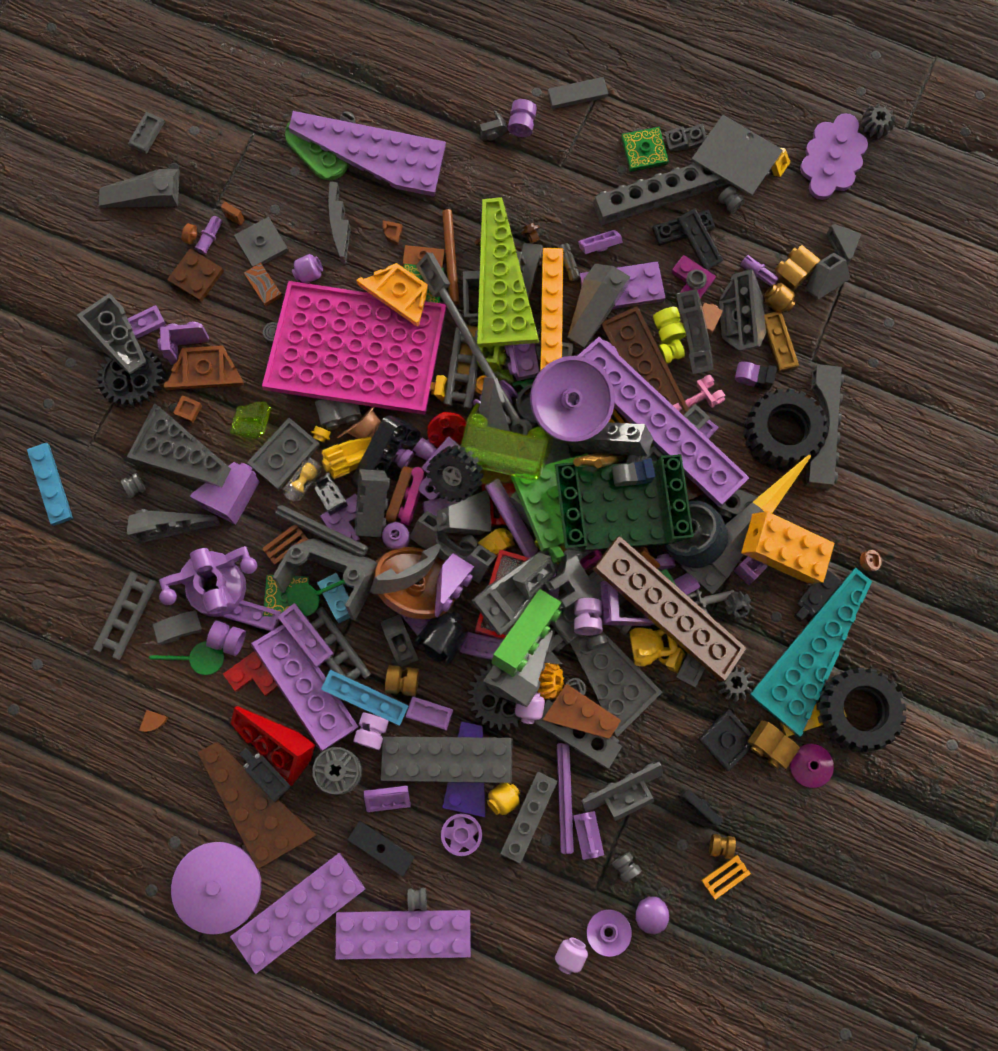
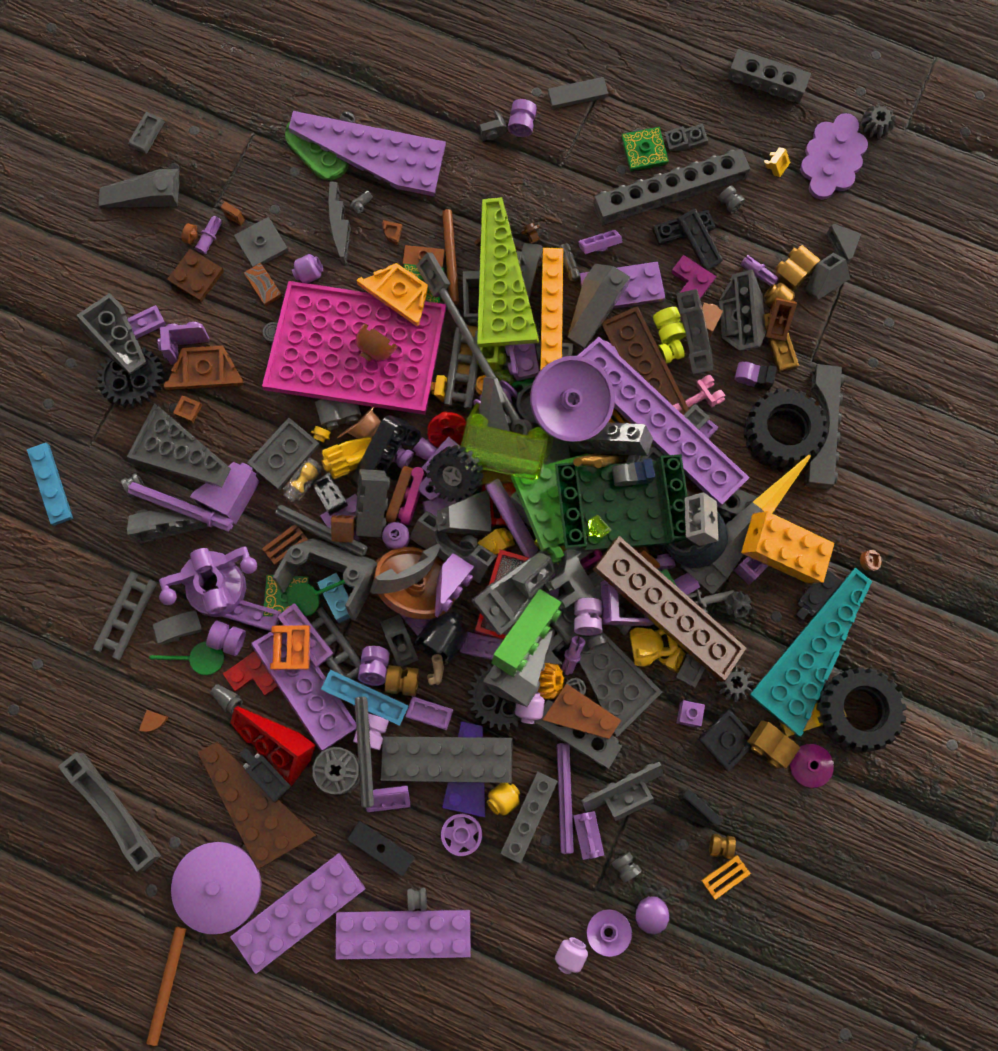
(129, 835): none -> dark grey arch
(166, 986): none -> dark orange piece
(203, 515): none -> medium lavender axle
(226, 698): none -> dark grey cone
(251, 420): clear neon green slope -> none
(297, 647): none -> orange plate
(342, 528): none -> dark orange slope
(358, 203): none -> dark grey arm
(364, 752): none -> dark grey axle
(373, 665): none -> medium lavender wheel
(374, 344): none -> dark orange cylinder
(438, 667): none -> tan arm
(572, 655): none -> medium lavender axle
(598, 527): none -> clear neon green slope
(690, 714): none -> medium lavender brick
(696, 279): dark grey plate -> none
(701, 519): none -> light grey brick
(737, 155): dark grey piece -> none
(763, 68): none -> dark grey brick
(780, 319): none -> dark orange slope

